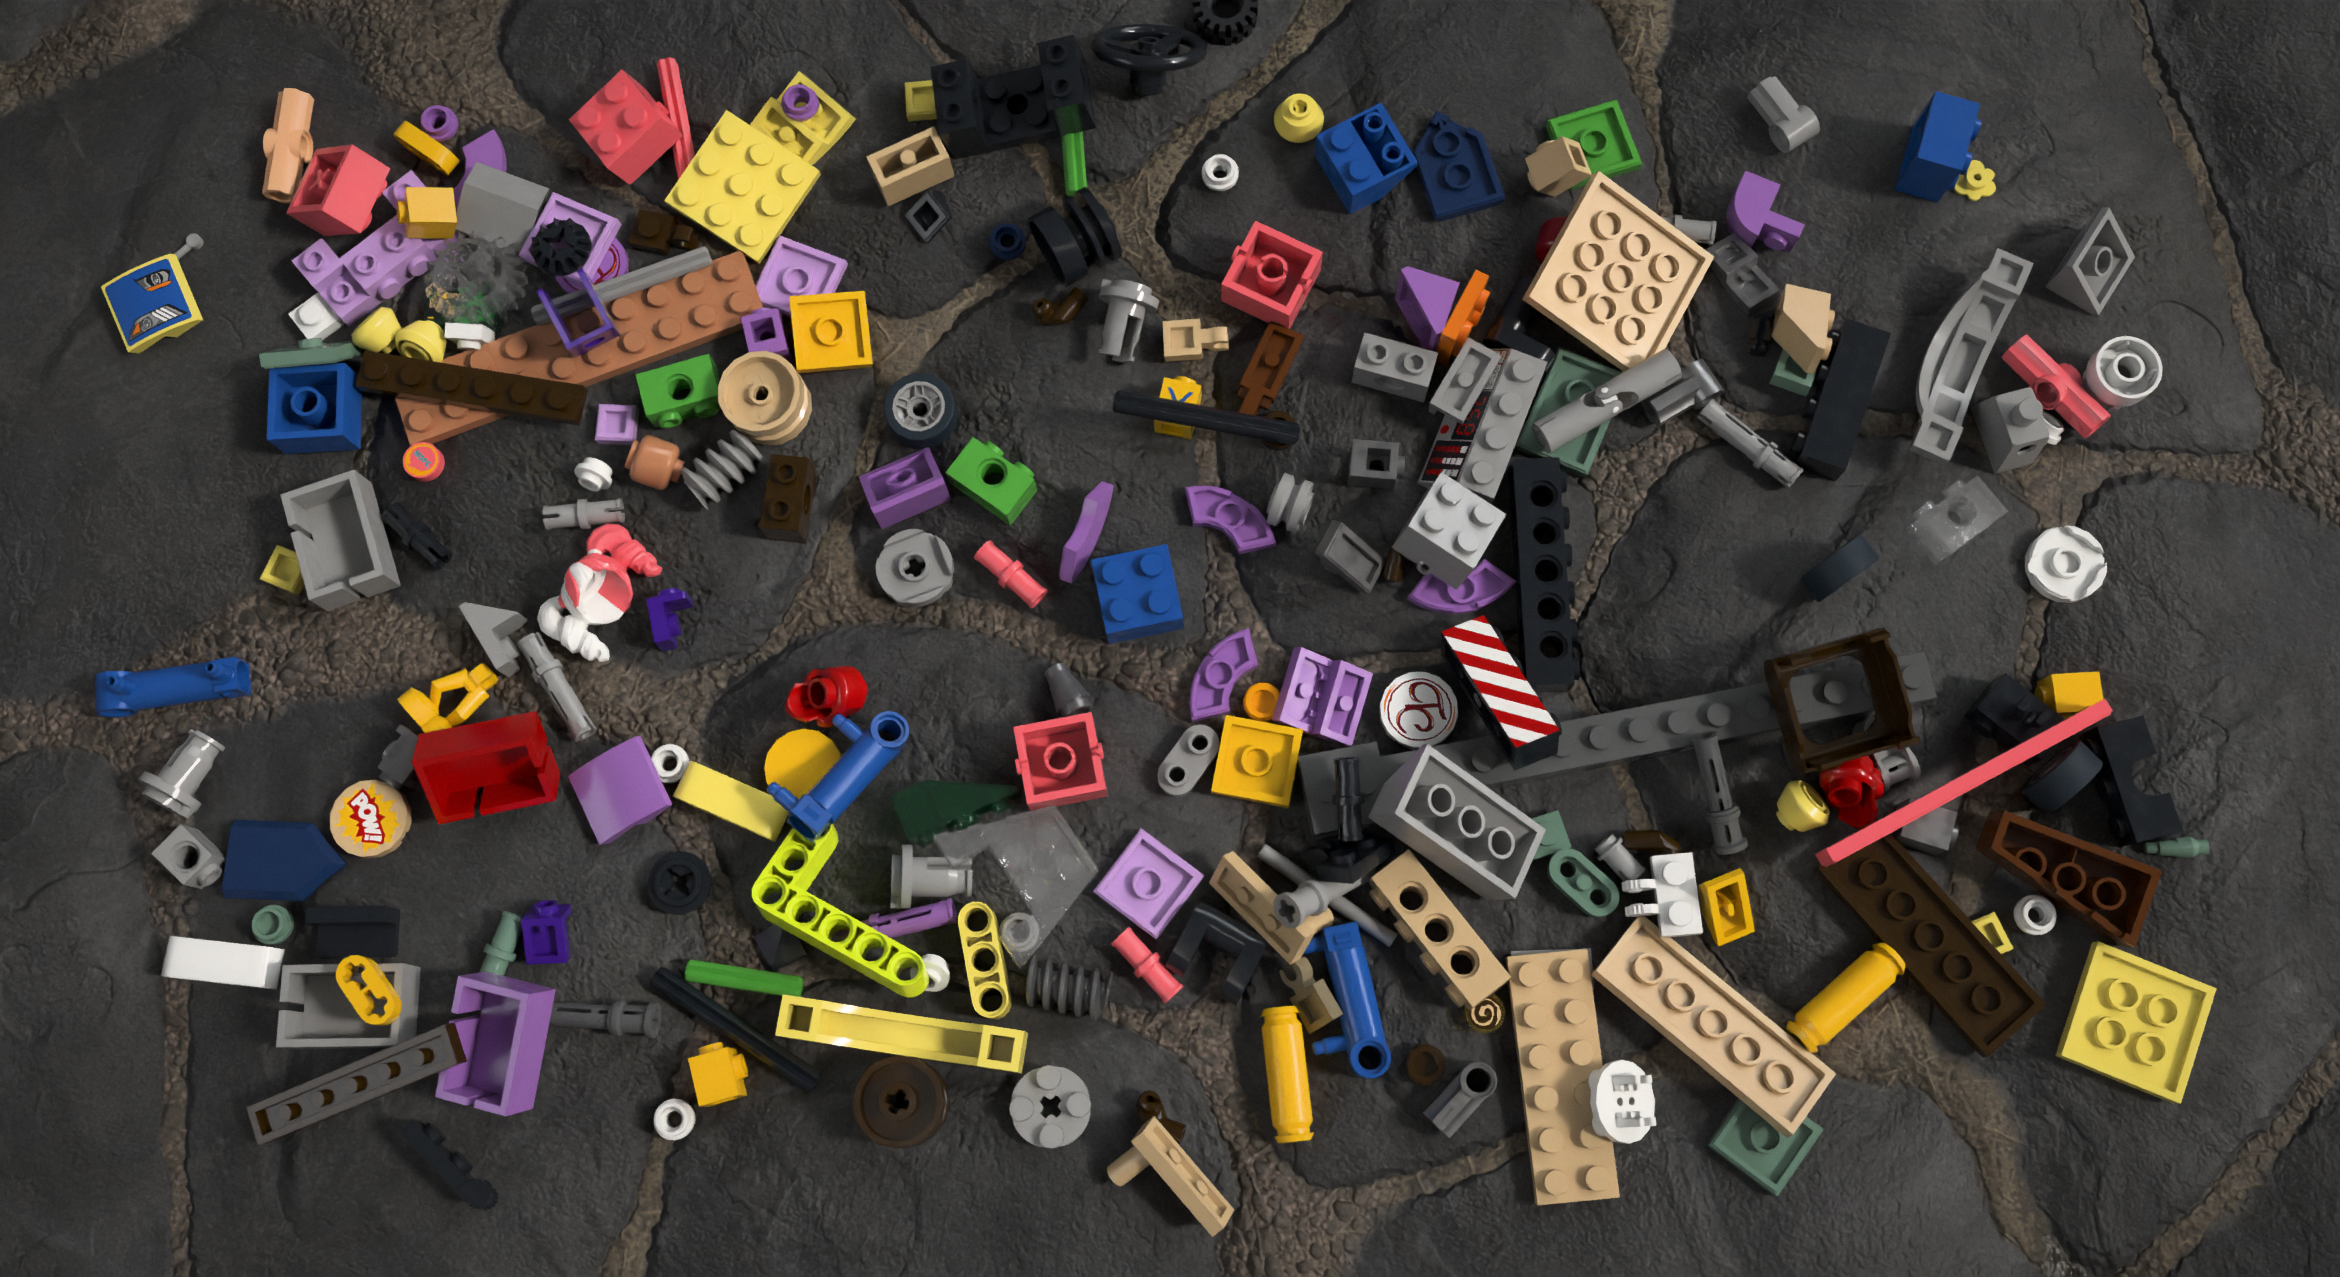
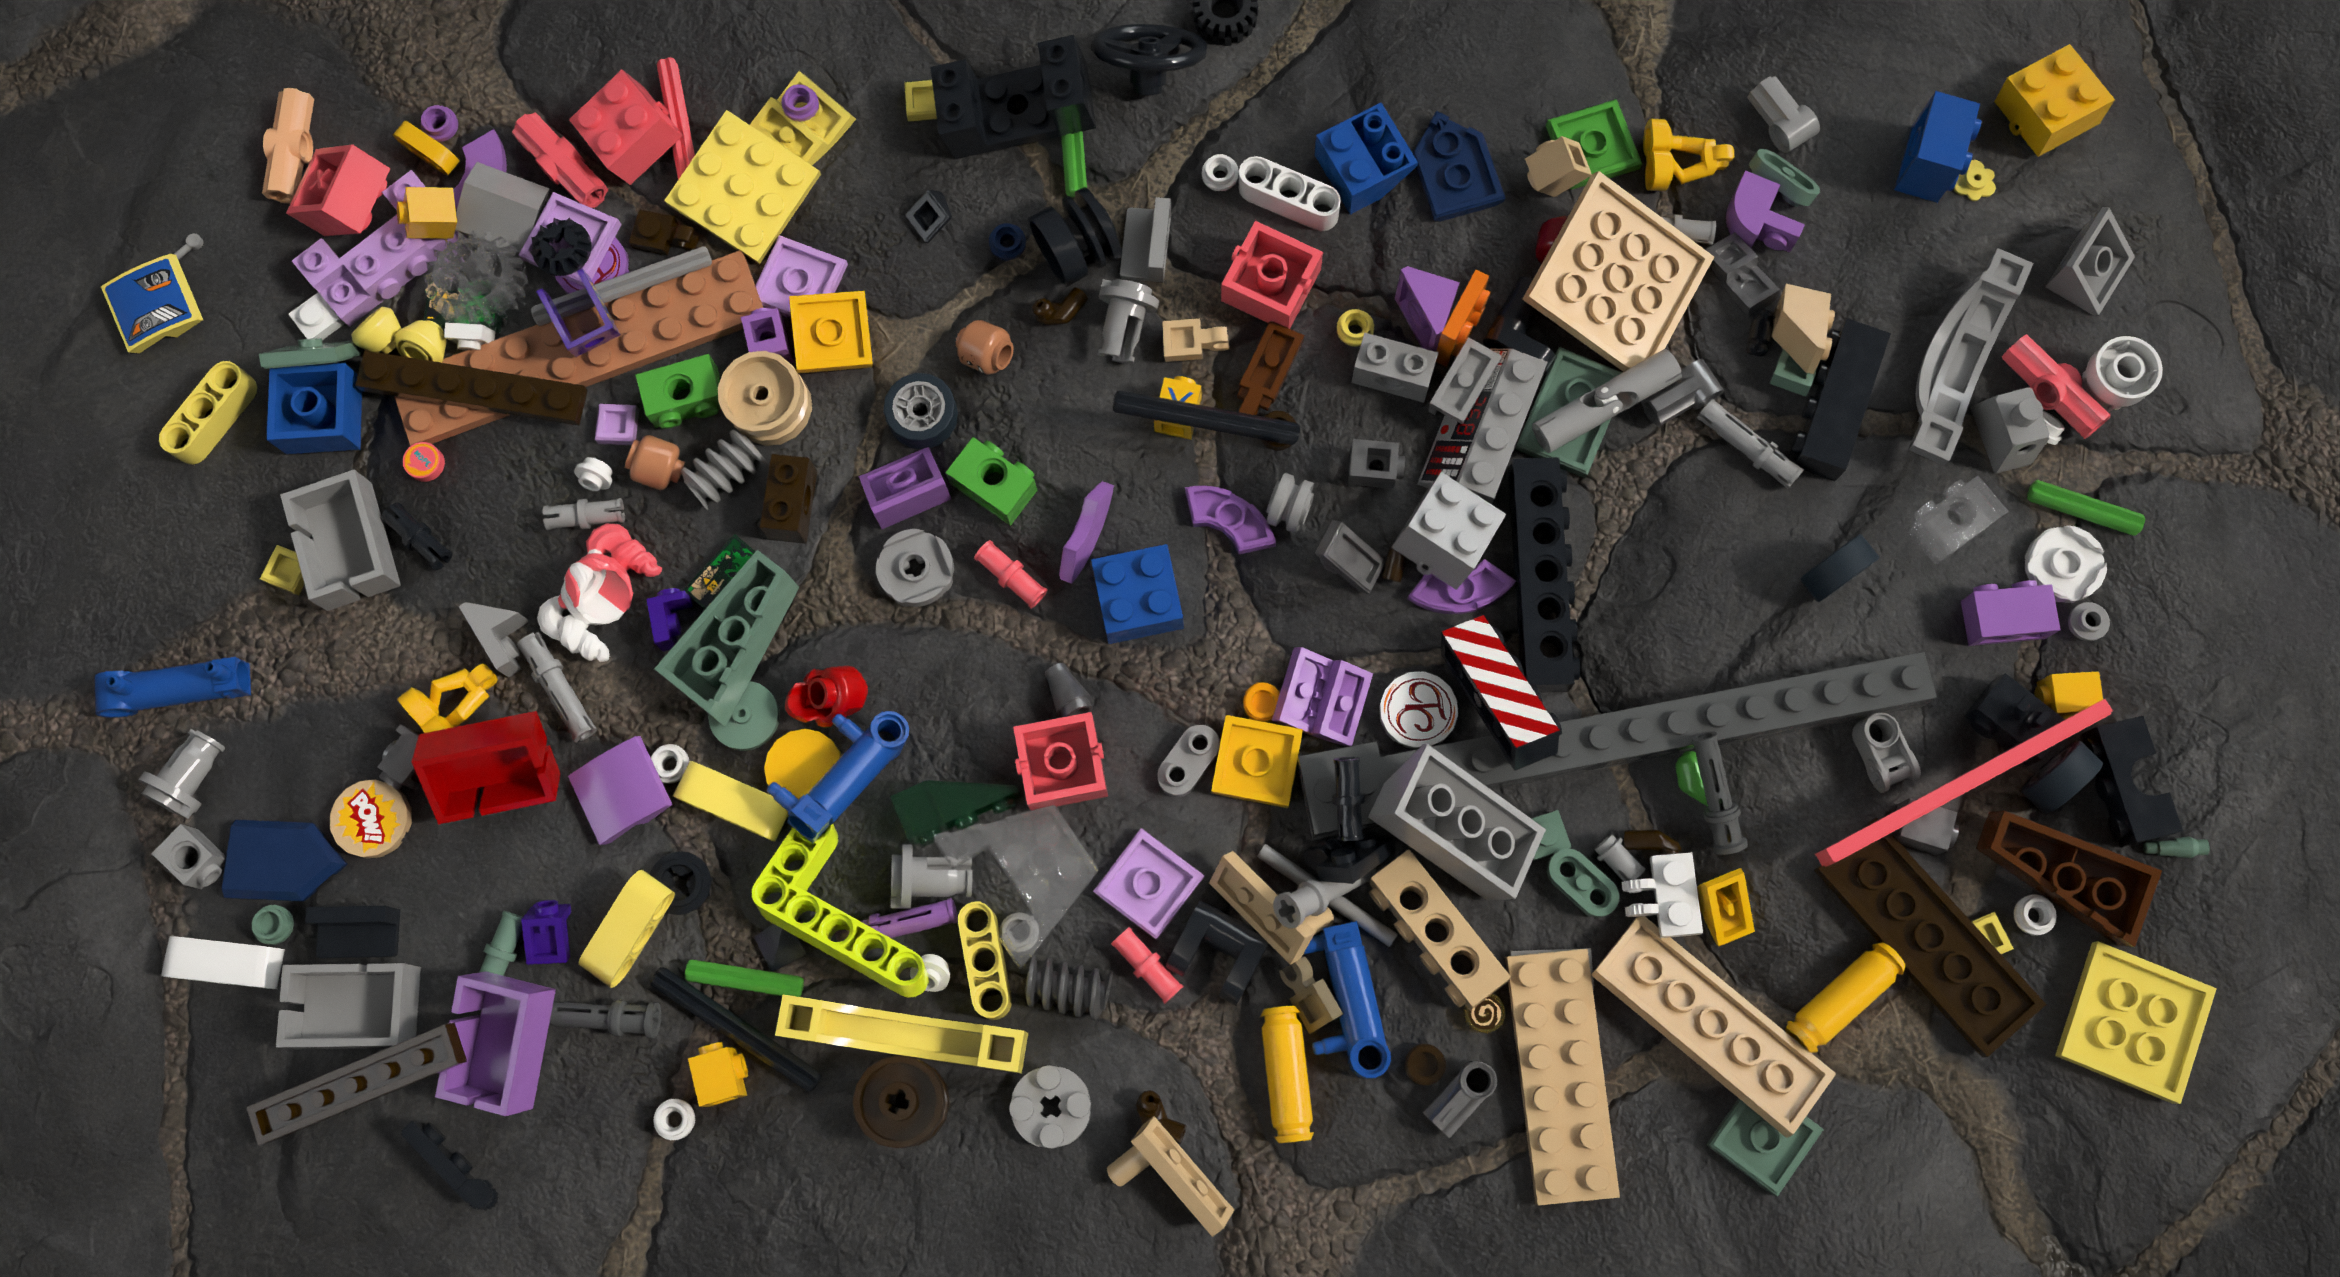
(190, 418): none -> light yellow beam
(377, 985): yellow beam -> none
(559, 160): none -> coral piece
(626, 928): none -> light yellow beam
(719, 571): none -> tile
(730, 638): none -> sand green wedge
(751, 722): none -> sand green piece
(910, 166): tan brick -> none
(984, 347): none -> nougat head
(1146, 242): none -> light grey panel
(1219, 673): medium lavender tile -> none
(1279, 179): none -> white beam
(1298, 118): light yellow cone -> none
(1354, 317): none -> light yellow plate
(1621, 1101): white plate -> none
(1660, 161): none -> yellow piece
(1689, 776): none -> bright green arm
(1794, 185): none -> sand green plate
(1801, 807): light yellow cone -> none
(1853, 791): red head -> none
(1887, 689): dark brown piece -> none
(2010, 613): none -> medium lavender brick
(2053, 100): none -> yellow brick
(2081, 629): none -> light grey plate
(2086, 507): none -> bright green axle

